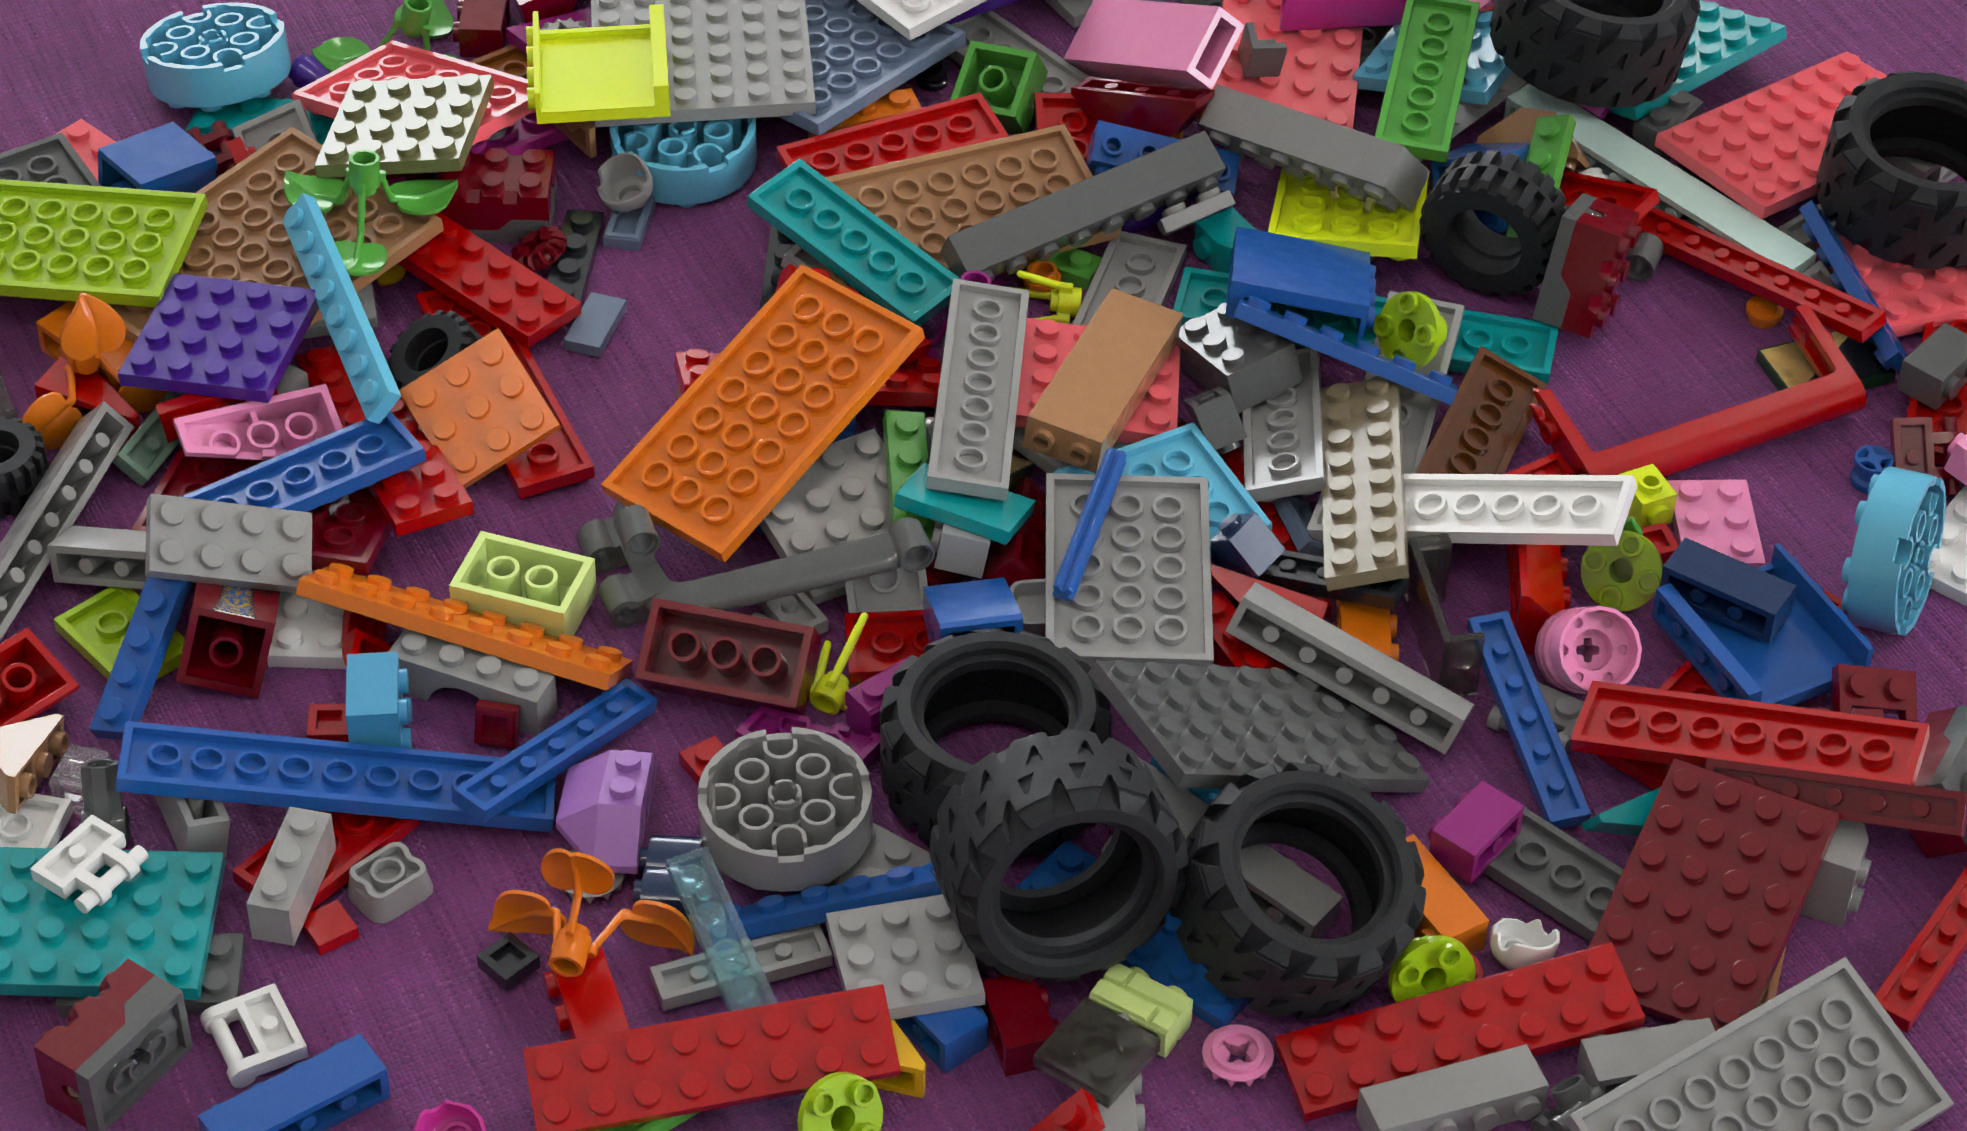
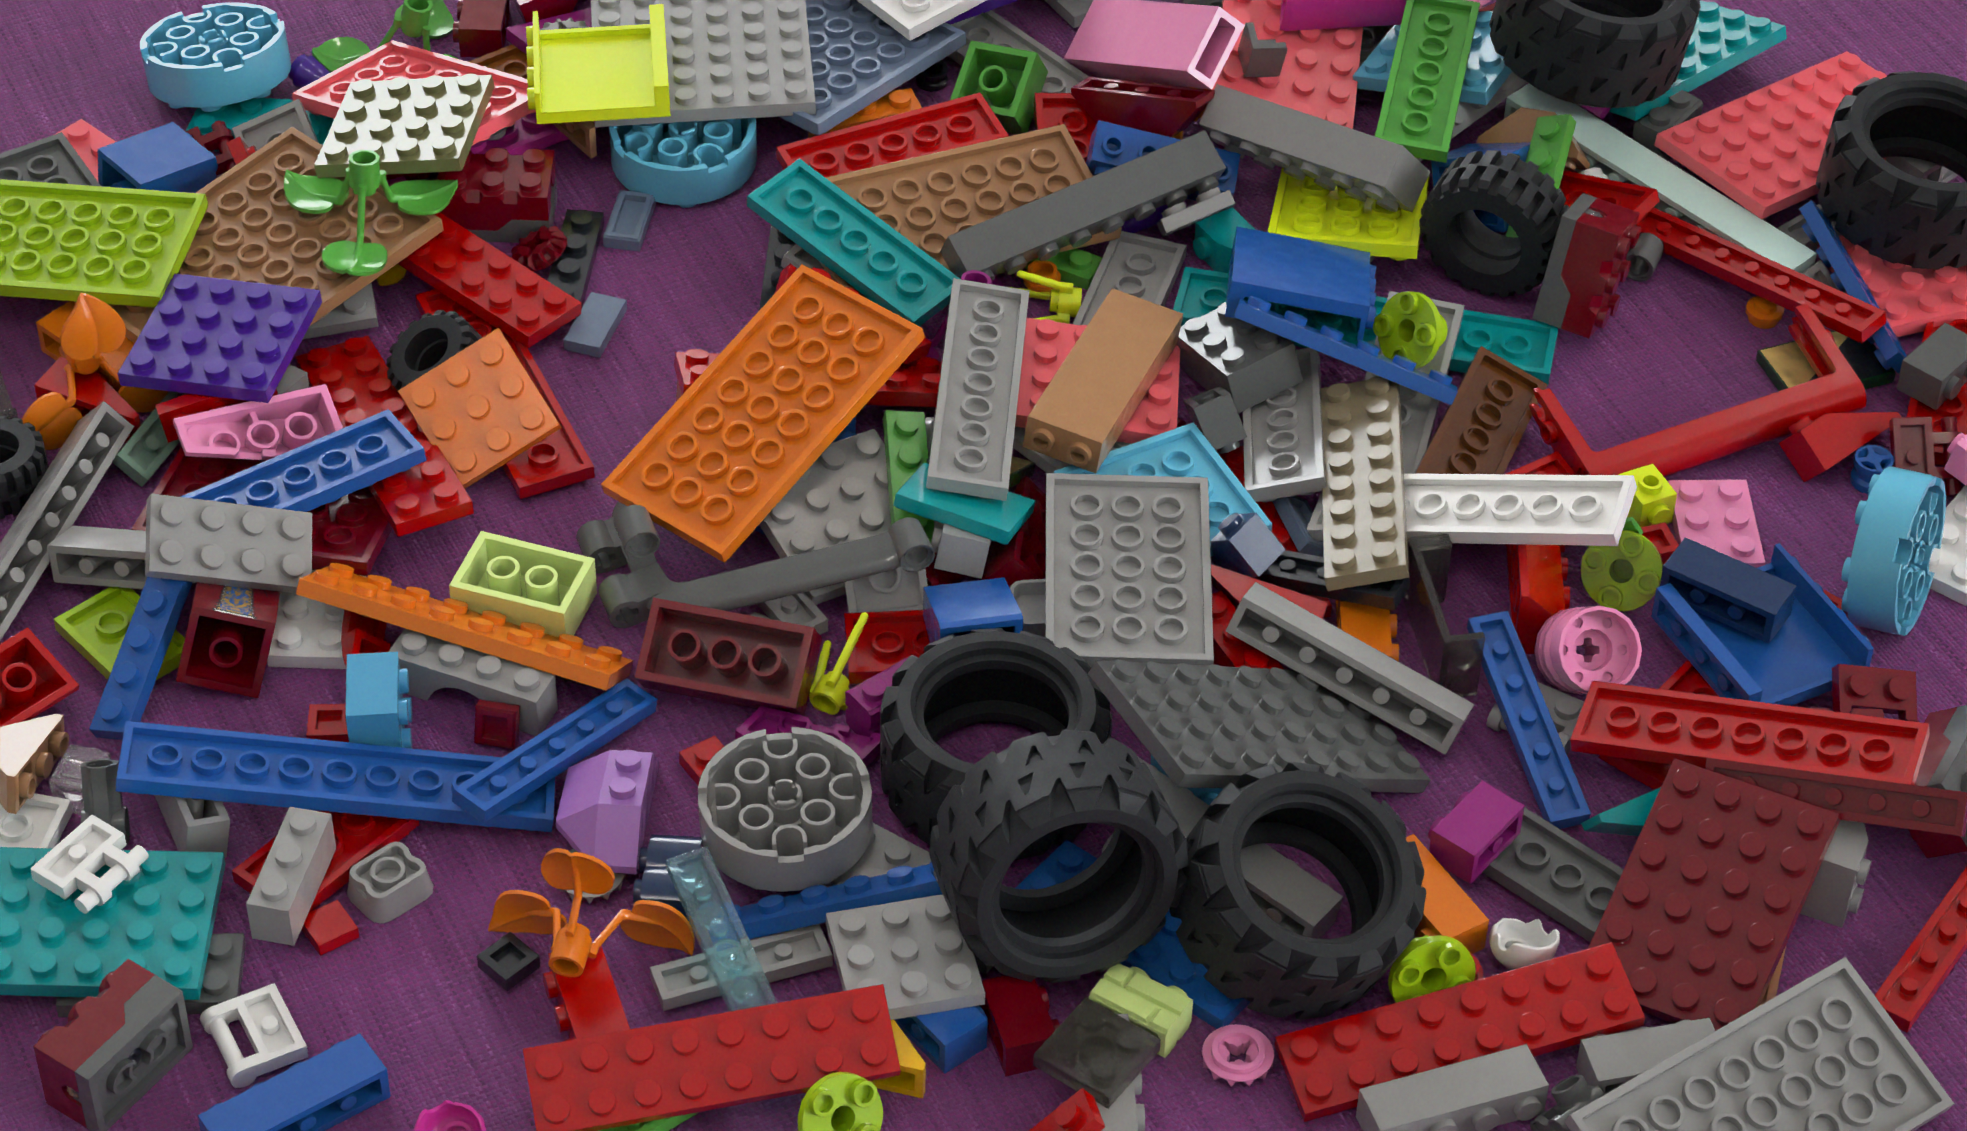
(341, 309): medium azure plate -> none
(621, 185): light grey hair -> none
(1089, 525): blue axle -> none
(1830, 438): none -> red slope

